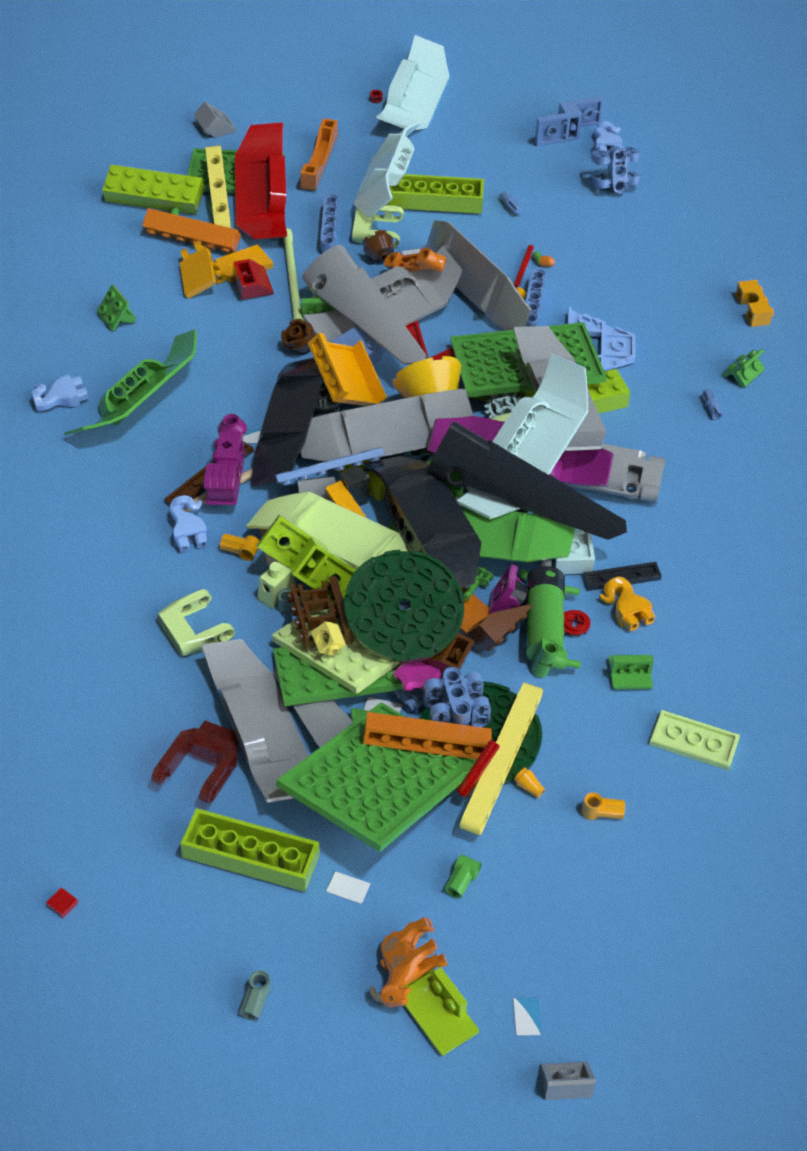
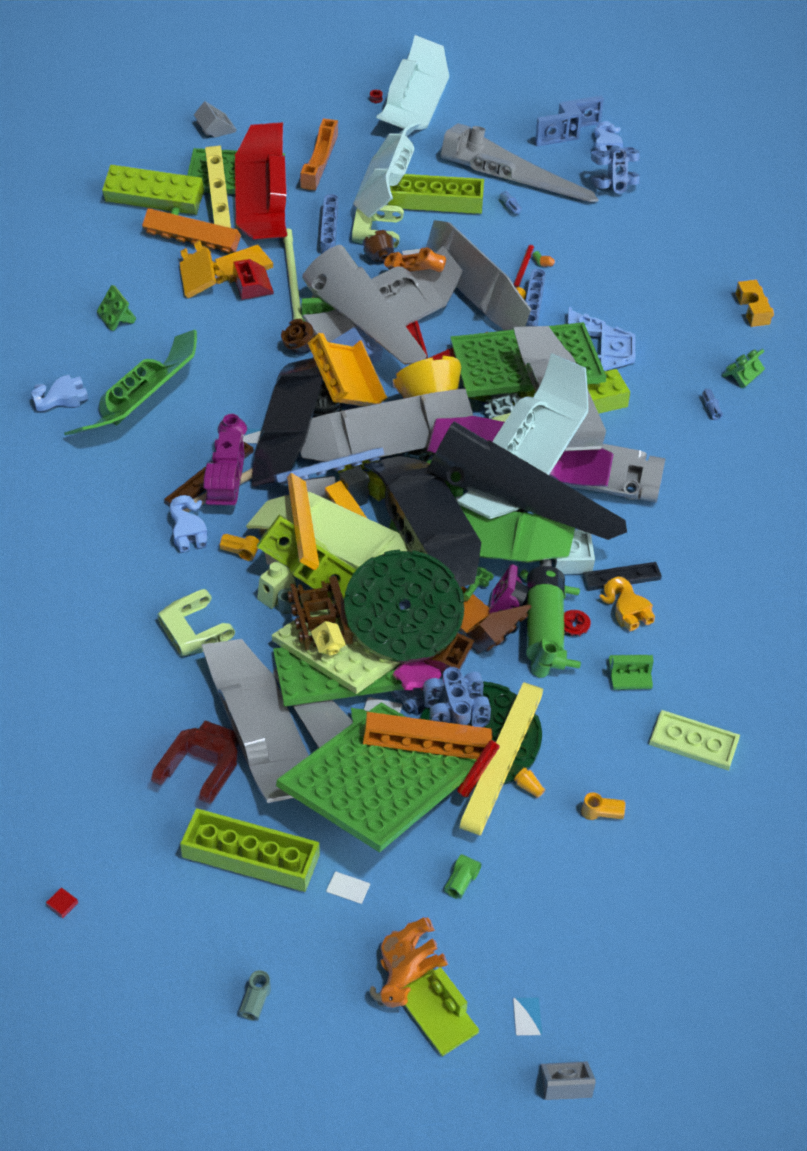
(303, 522): none -> light orange tile
(474, 150): none -> light grey panel

